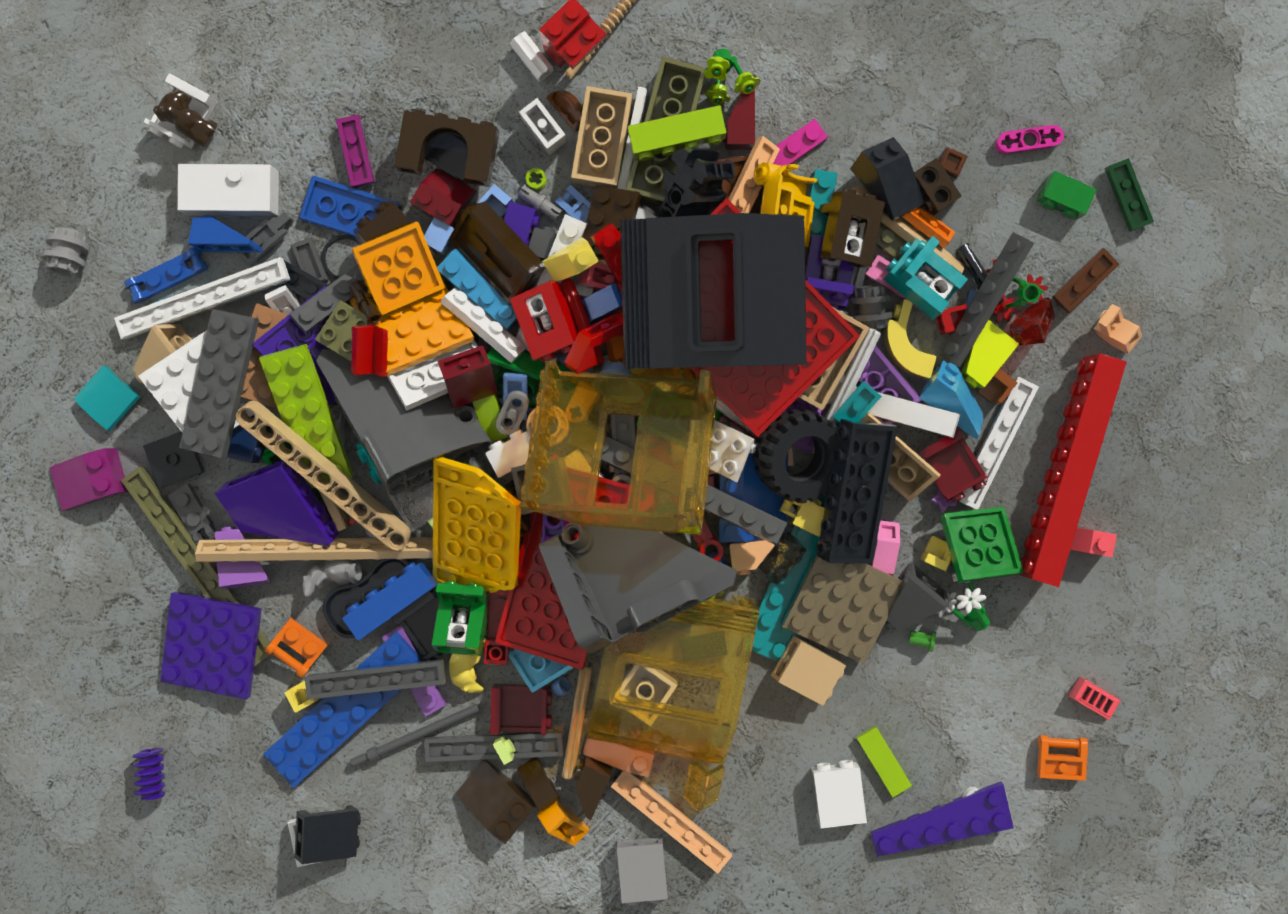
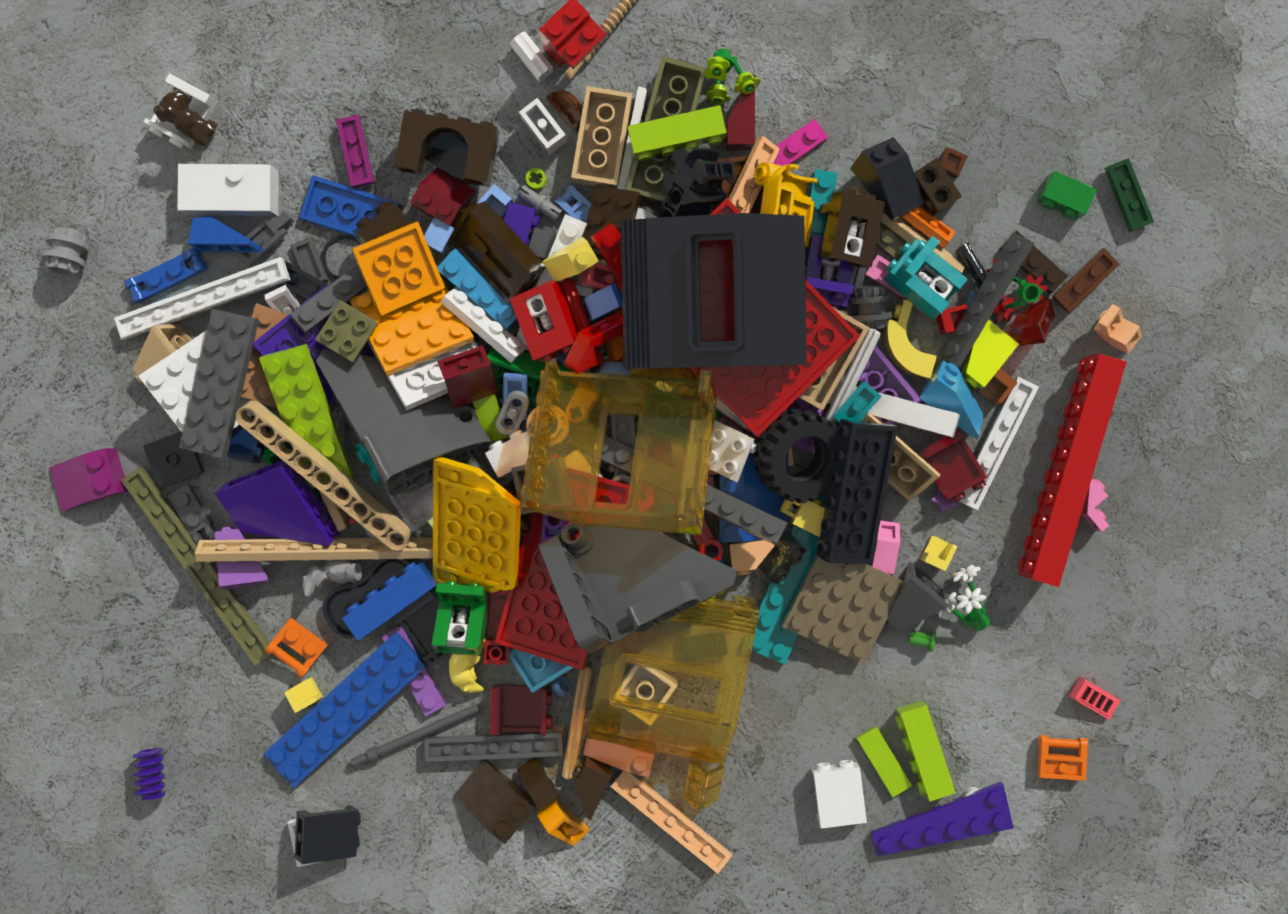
(106, 398): teal slope -> none
(210, 645): dark purple plate -> none
(365, 302): dark brown pin -> none
(369, 350): red panel -> none
(375, 679): dark grey plate -> none
(504, 749): yellowish green plate -> none
(642, 870): light grey brick -> none
(808, 670): tan brick -> none
(925, 751): none -> lime brick
(981, 544): green plate -> none
(1035, 132): dark pink beam -> none
(1039, 265): none -> dark brown plate
(1094, 497): none -> bright pink slope
(1094, 542): coral slope -> none

